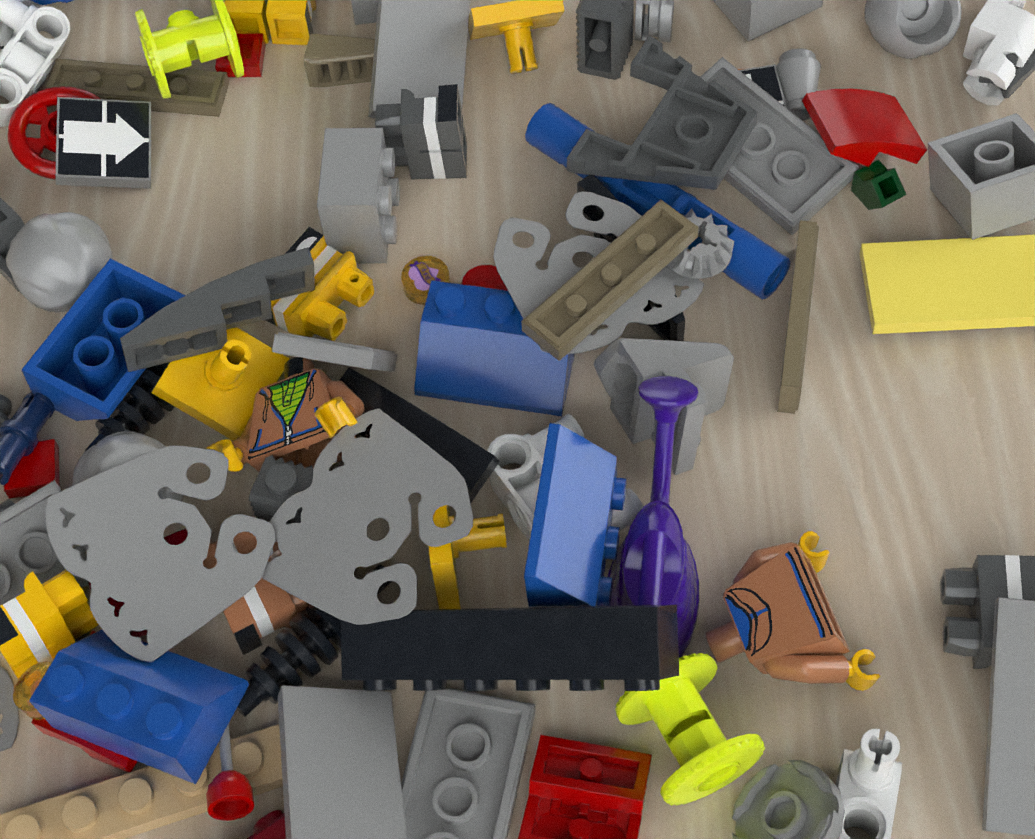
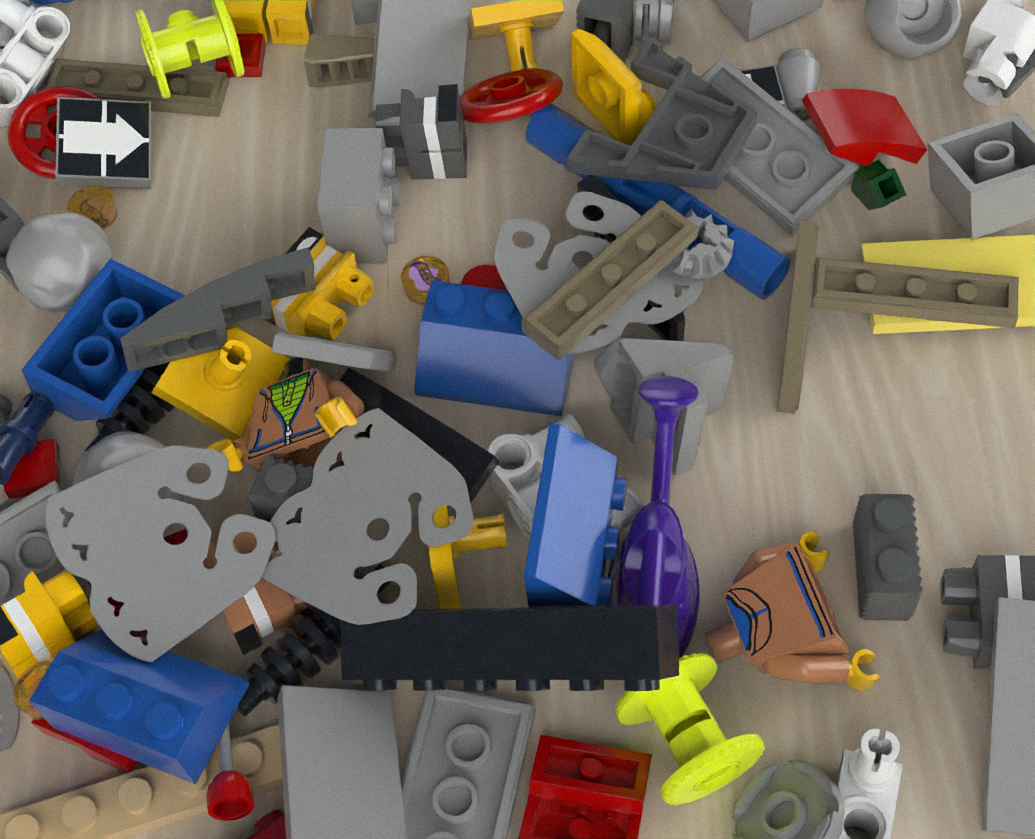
(95, 204): none -> clear yellow tile
(510, 96): none -> red plate
(608, 88): none -> yellow slope
(886, 557): none -> dark grey brick
(915, 292): none -> dark tan tile

